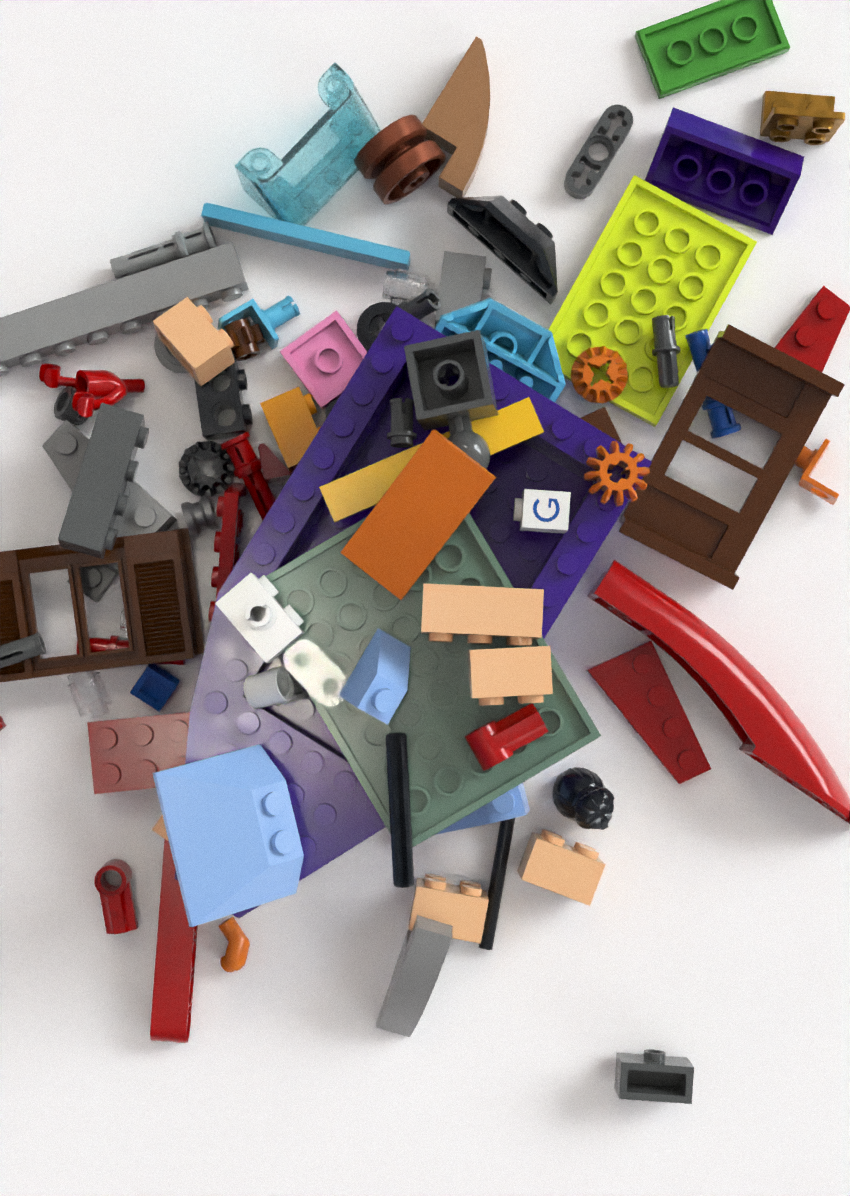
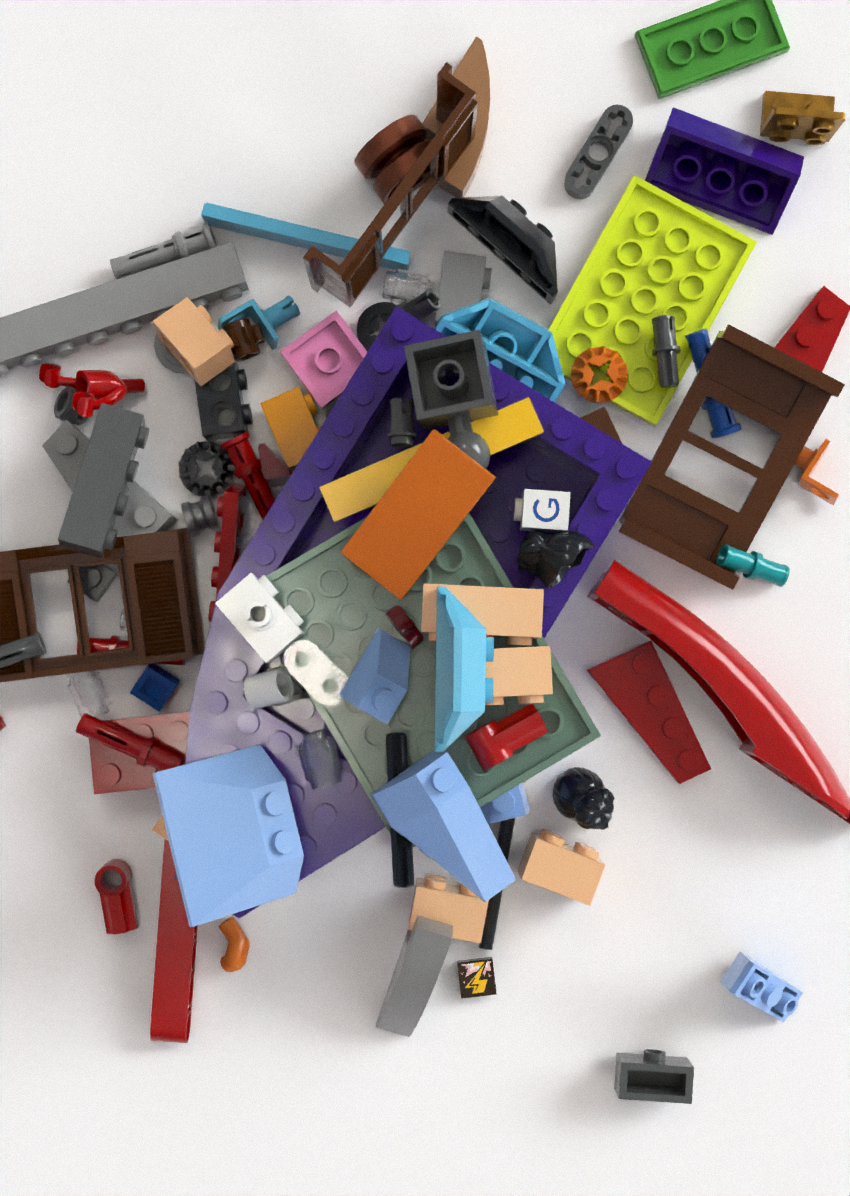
(138, 748): none -> red pin
(319, 162): clear light blue windscreen -> none
(320, 759): none -> clear brick
(404, 626): none -> dark red tile
(442, 818): none -> light blue wedge
(458, 113): none -> reddish brown piece
(460, 669): none -> medium azure wedge
(476, 977): none -> tile
(552, 554): none -> black hair
(609, 461): orange gear -> none
(752, 565): none -> teal pin
(761, 987): none -> light blue slope

